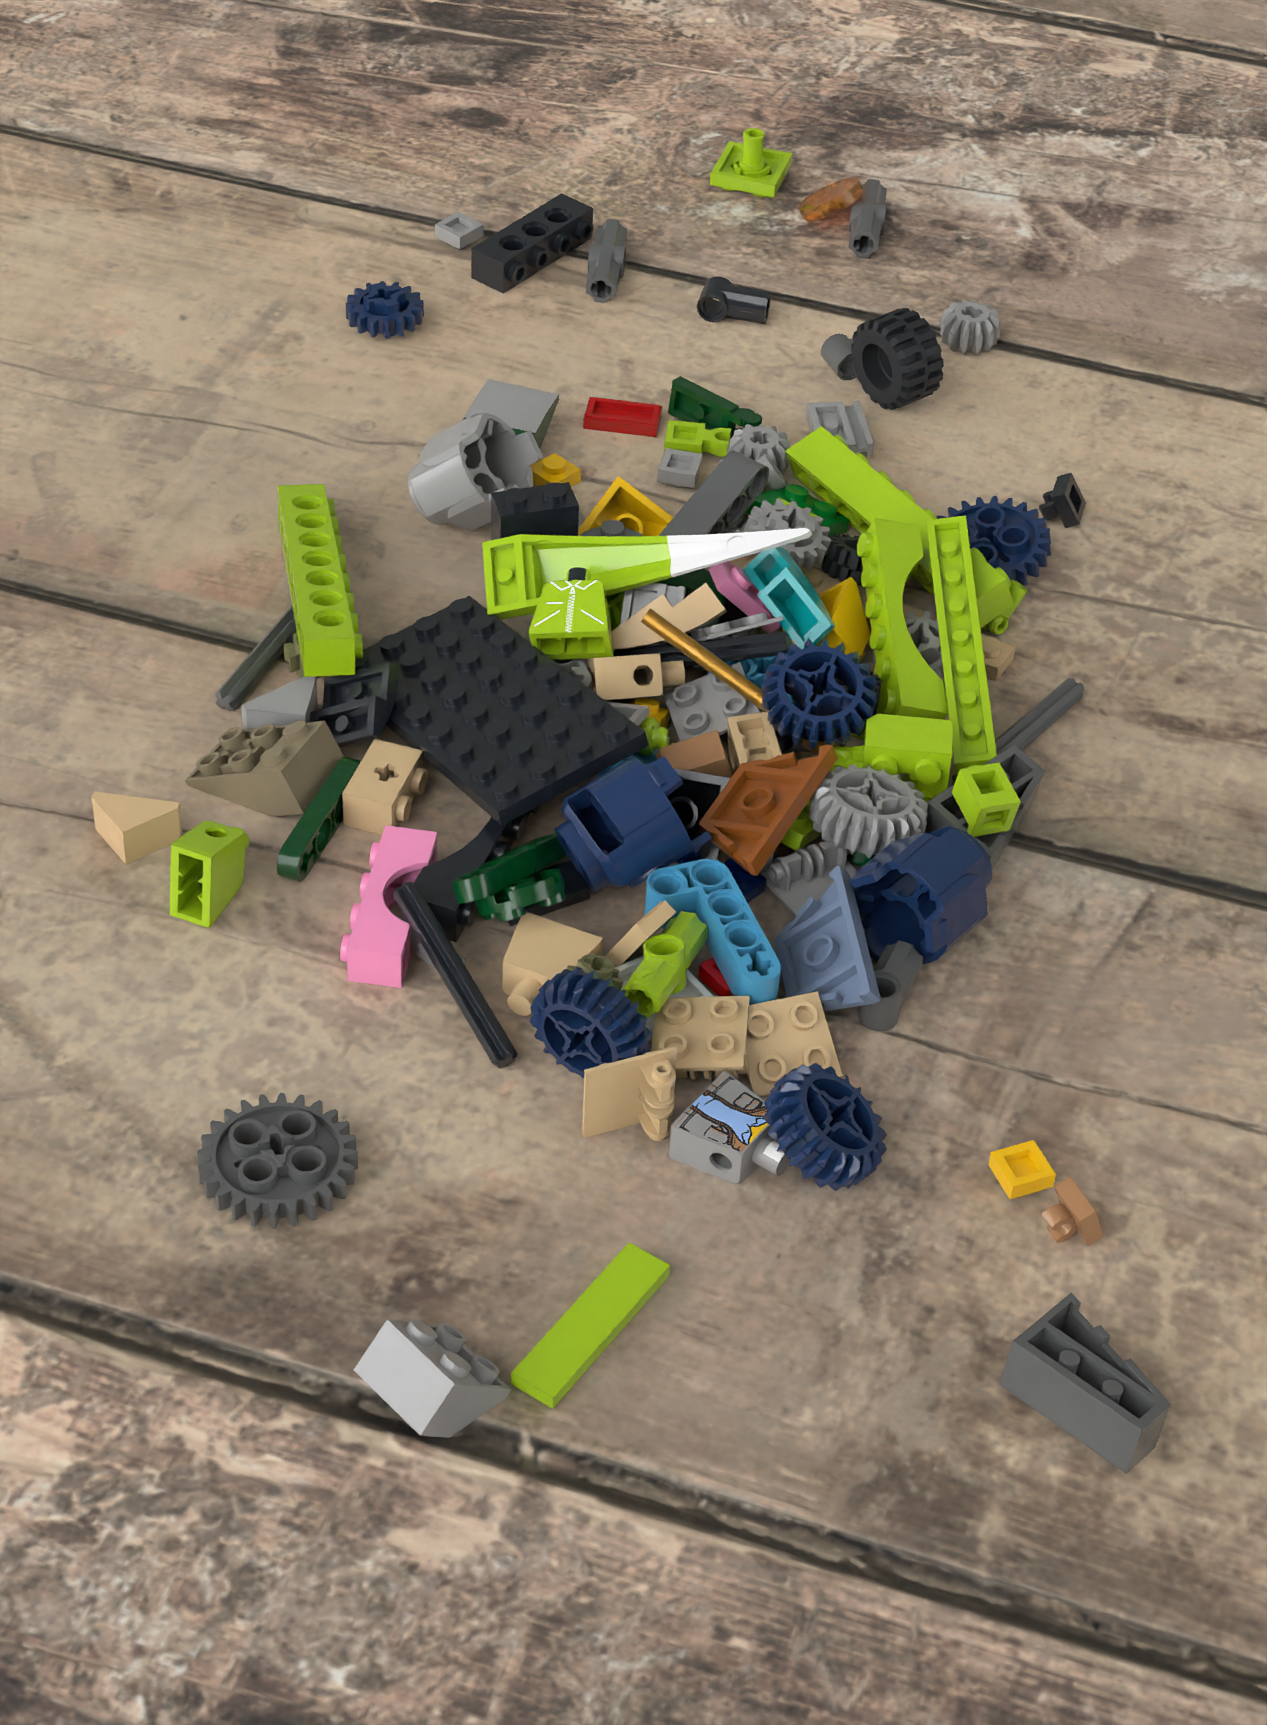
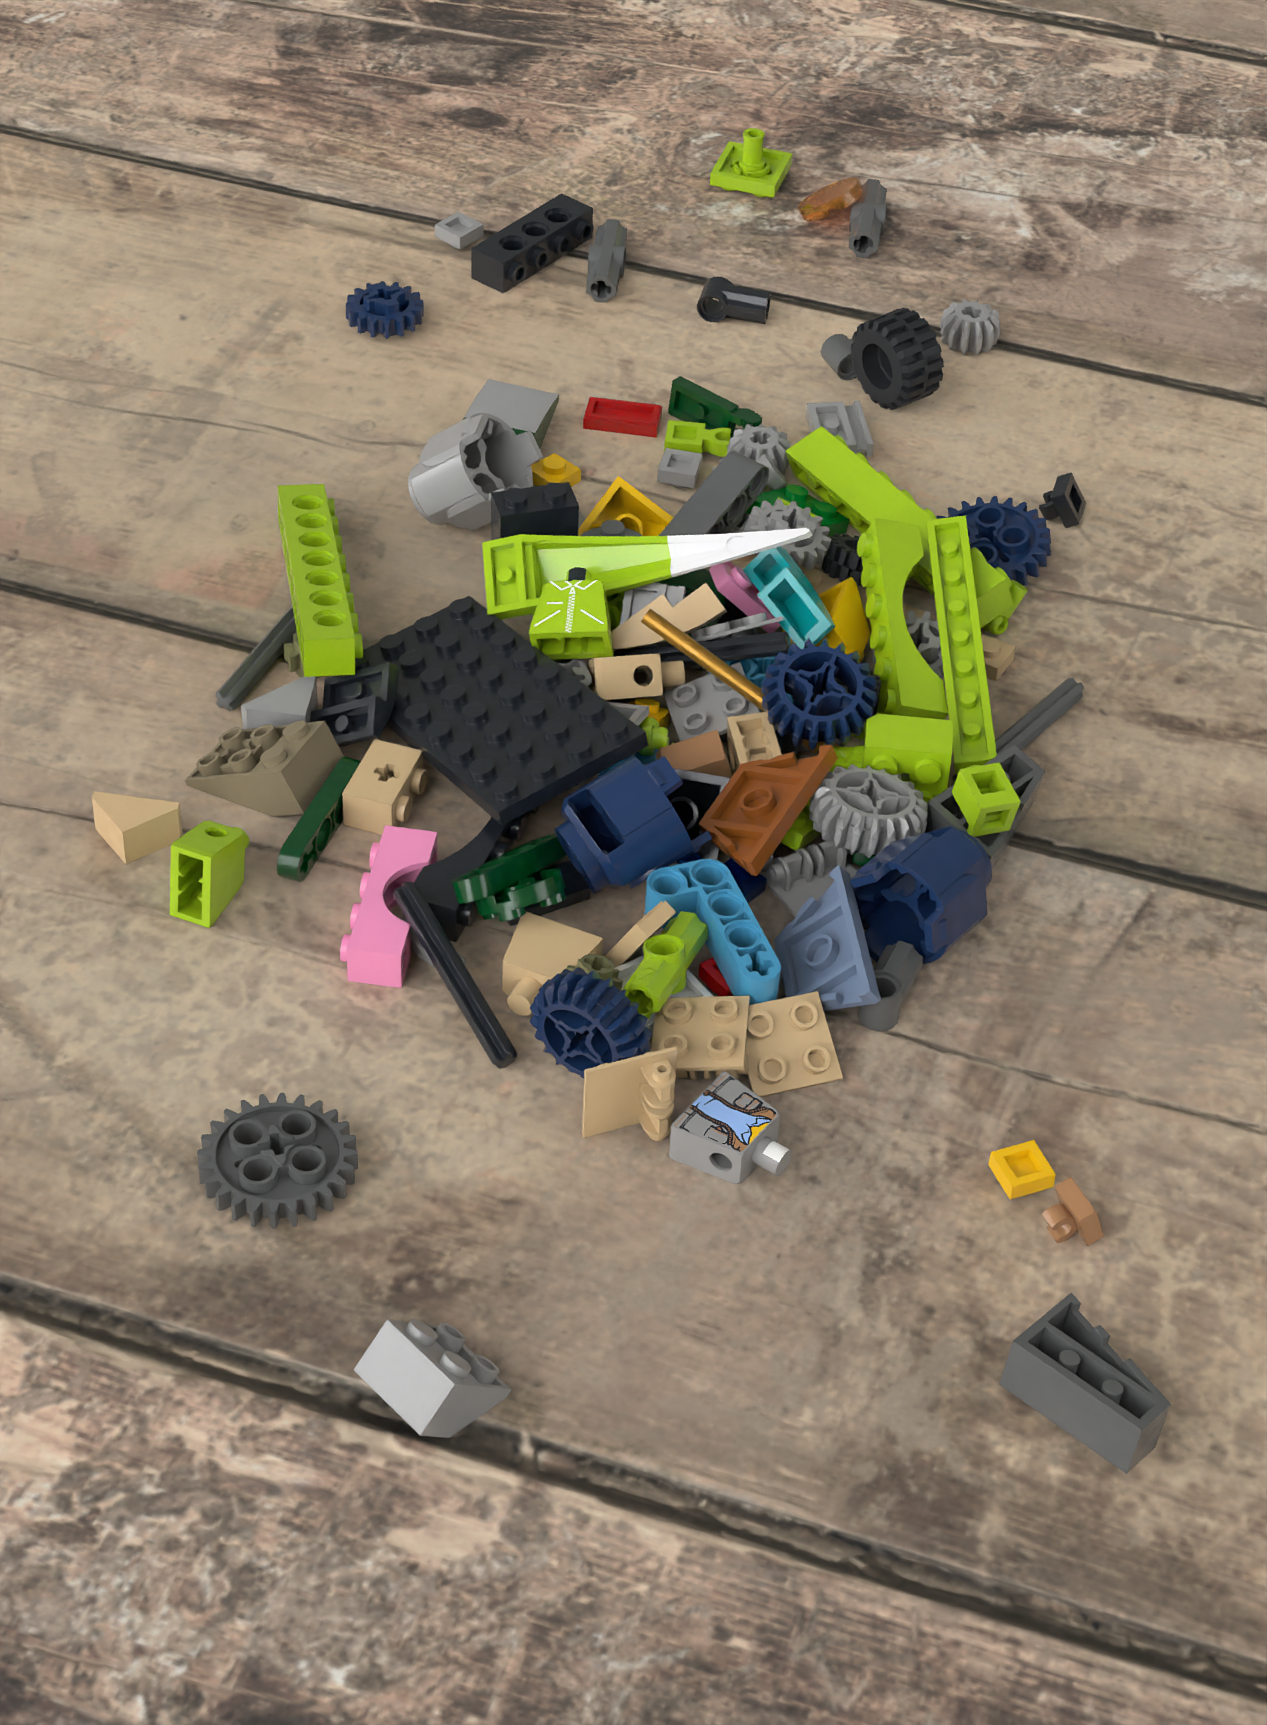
(590, 1325): lime tile -> none
(825, 1126): dark blue gear -> none

